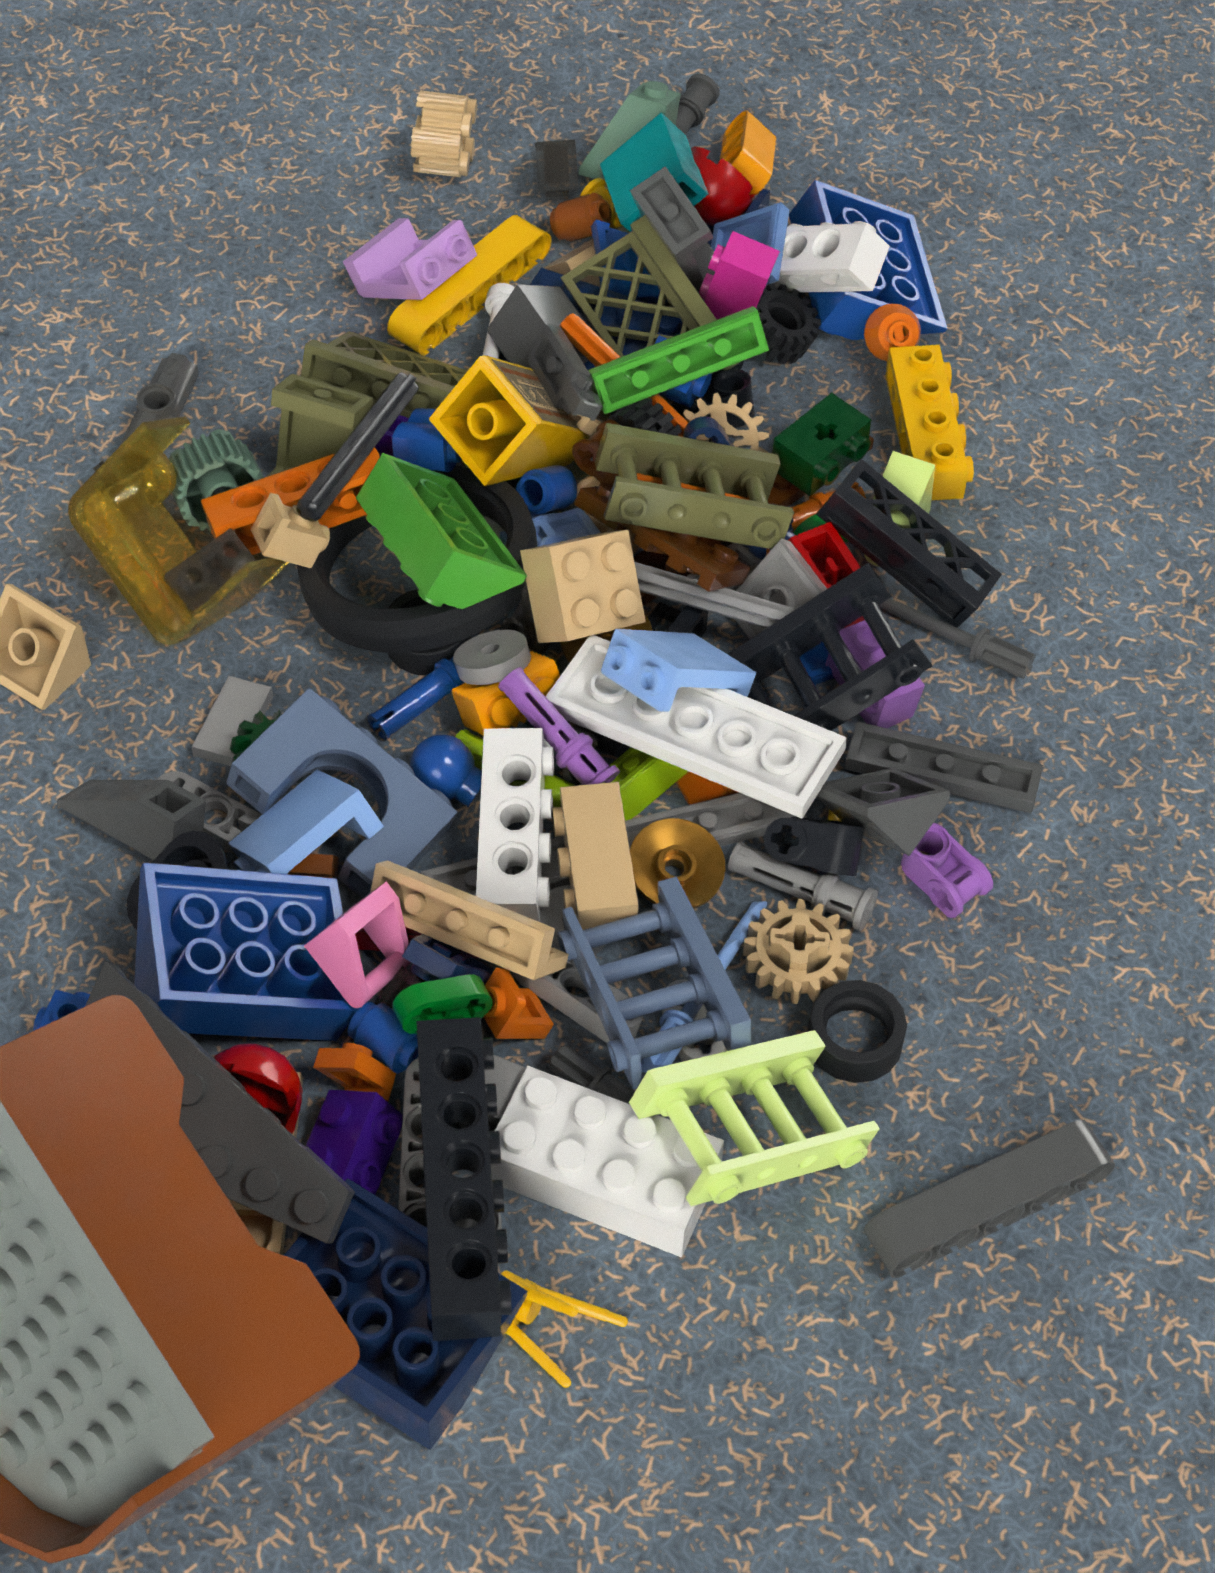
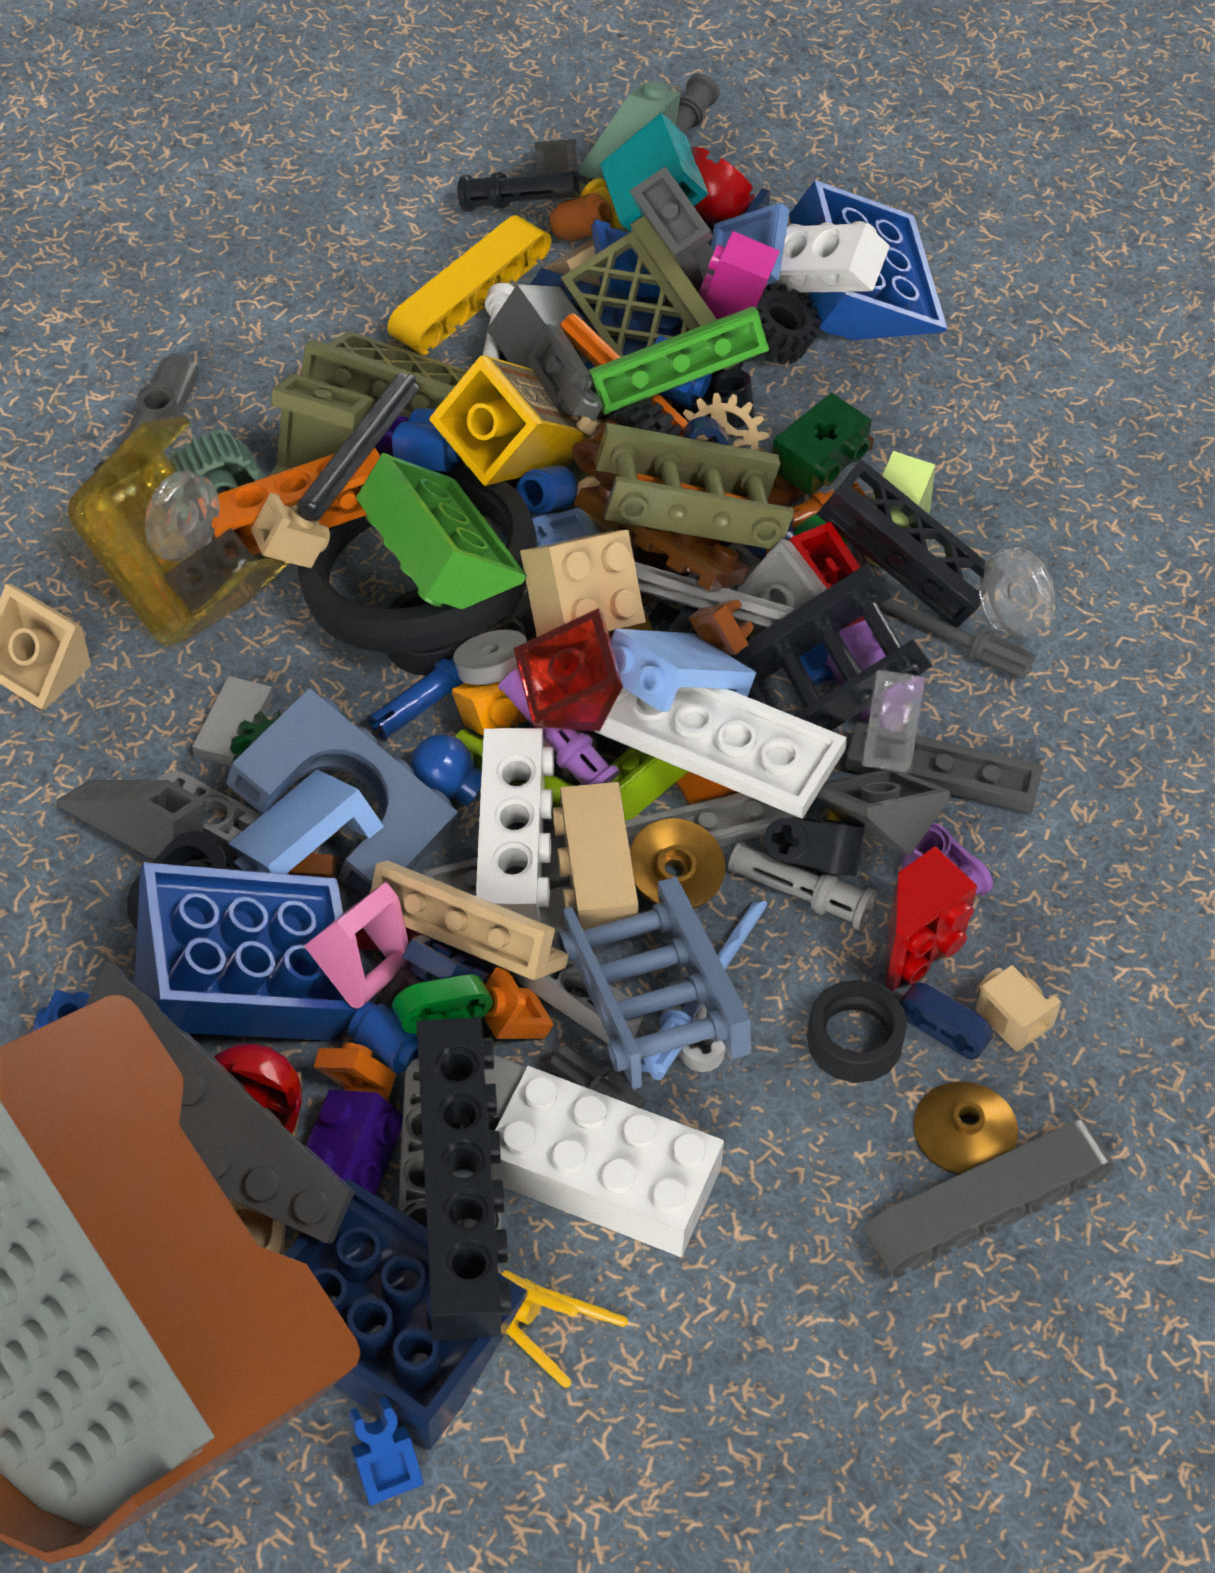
(181, 516): none -> clear tile
(385, 1456): none -> blue plate
(408, 268): lavender panel -> none
(443, 134): tan brick -> none
(502, 190): none -> black pin
(570, 674): none -> clear red slope
(719, 627): none -> dark orange tile
(750, 149): light orange beam -> none
(752, 1070): yellowish green fence -> none
(775, 956): tan gear -> none
(891, 327): orange cone -> none
(893, 721): none -> clear slope
(927, 916): none -> red slope
(928, 416): yellow brick -> none
(946, 1020): none -> dark blue beam
(958, 1145): none -> pearl gold dish
(1016, 1007): none -> tan brick
(1017, 593): none -> clear tile

